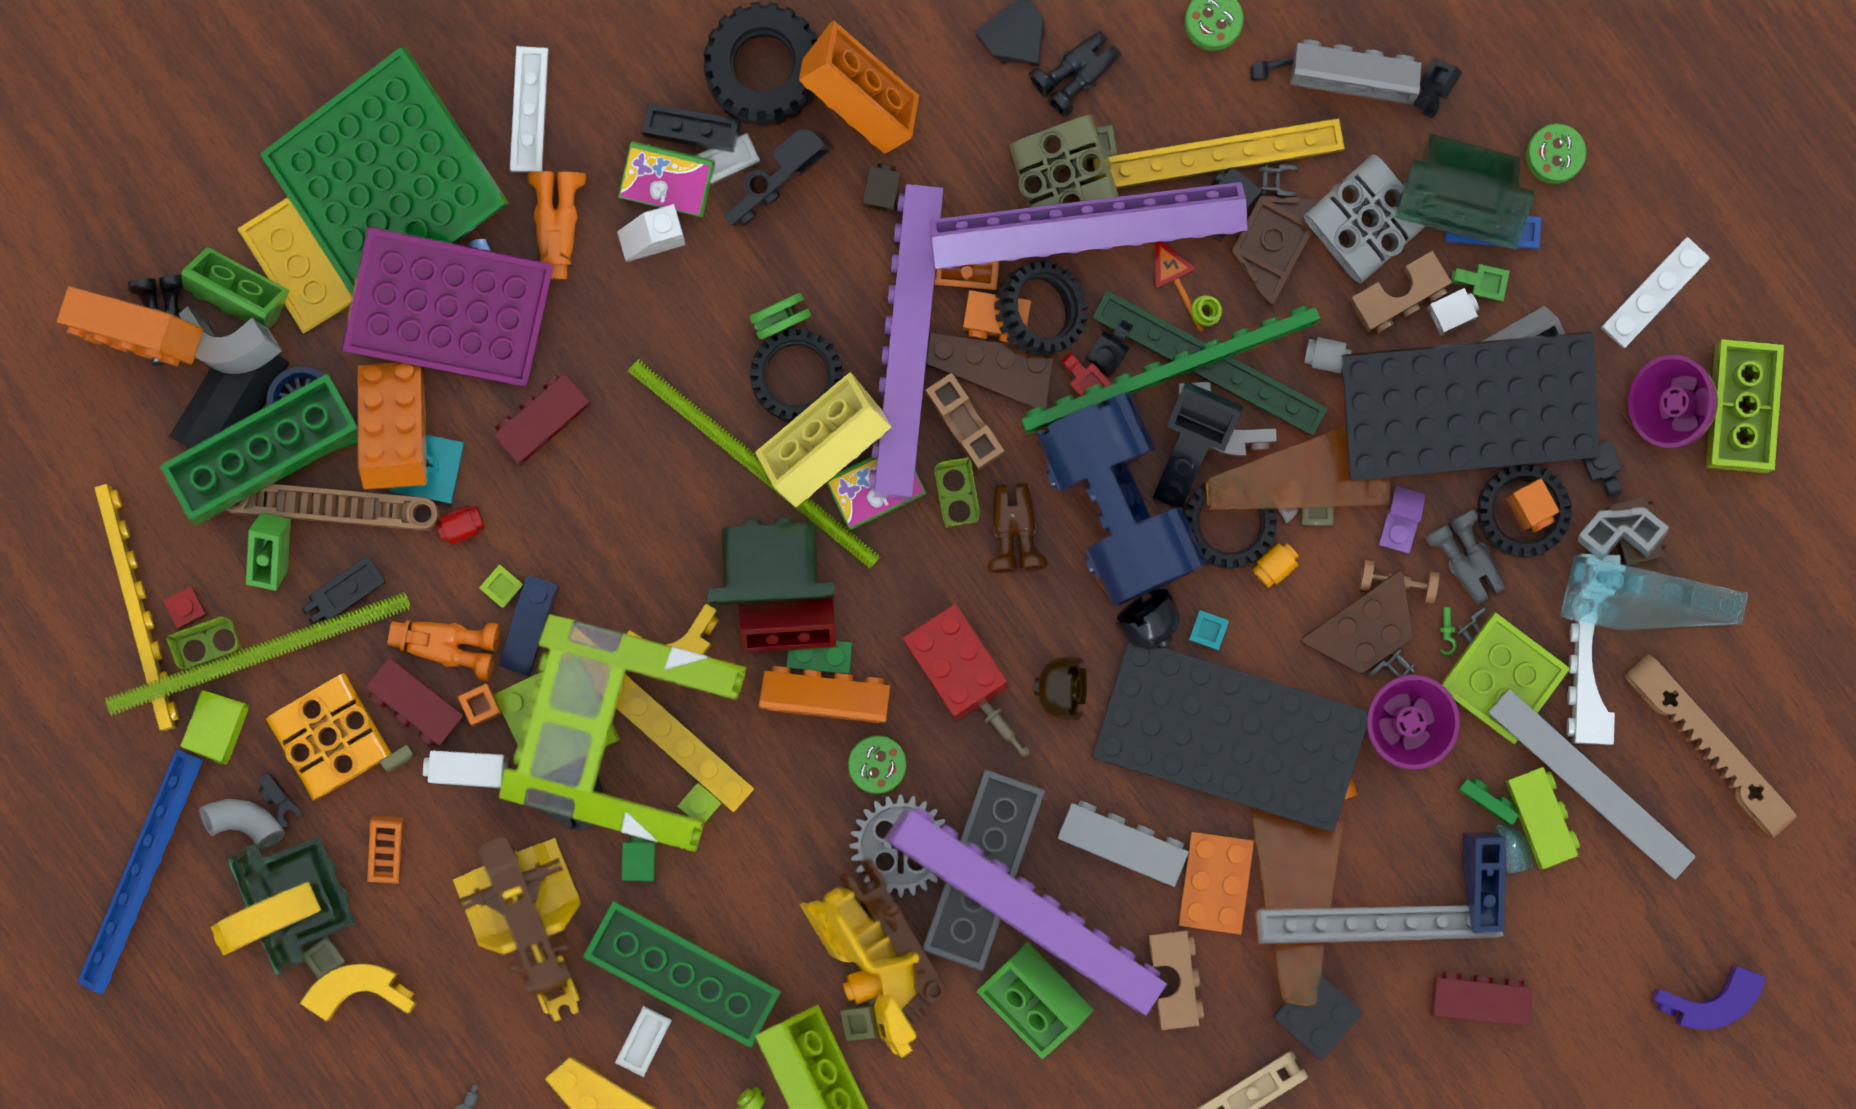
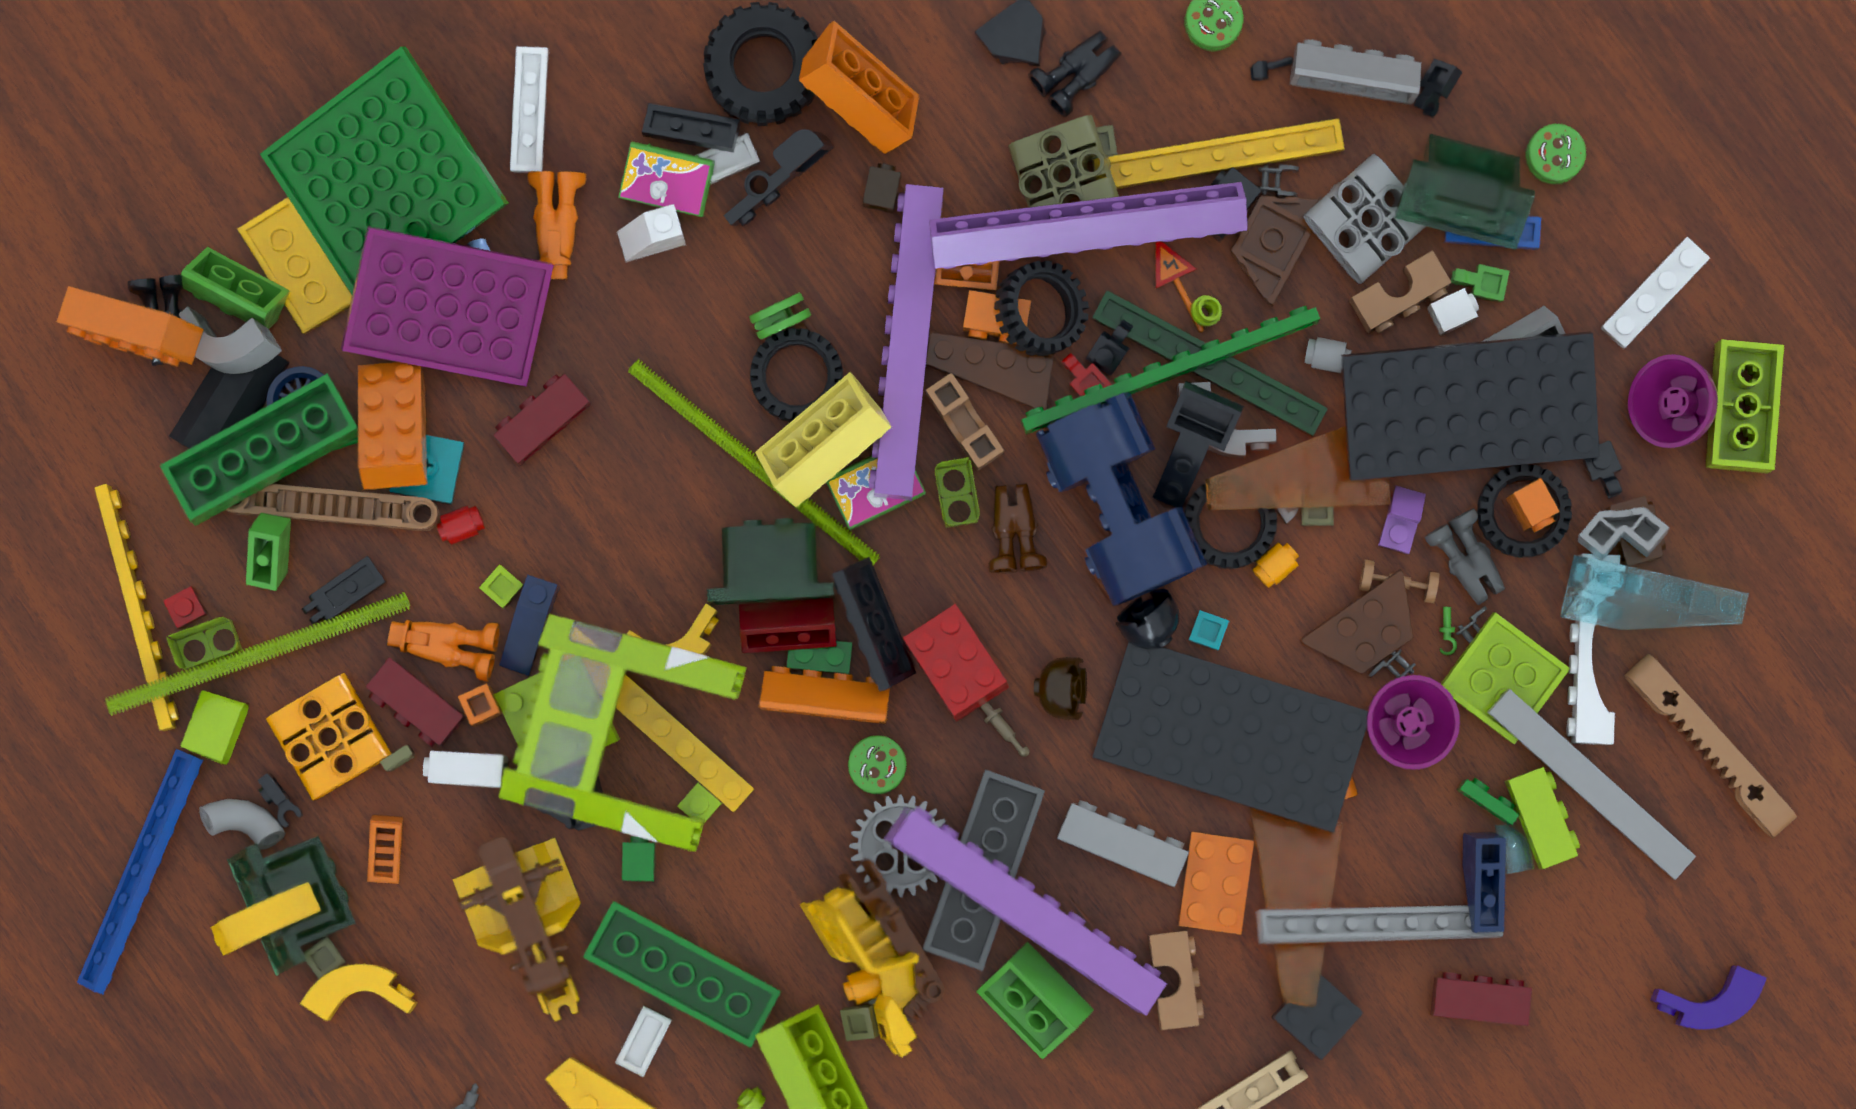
(874, 624): none -> black plate

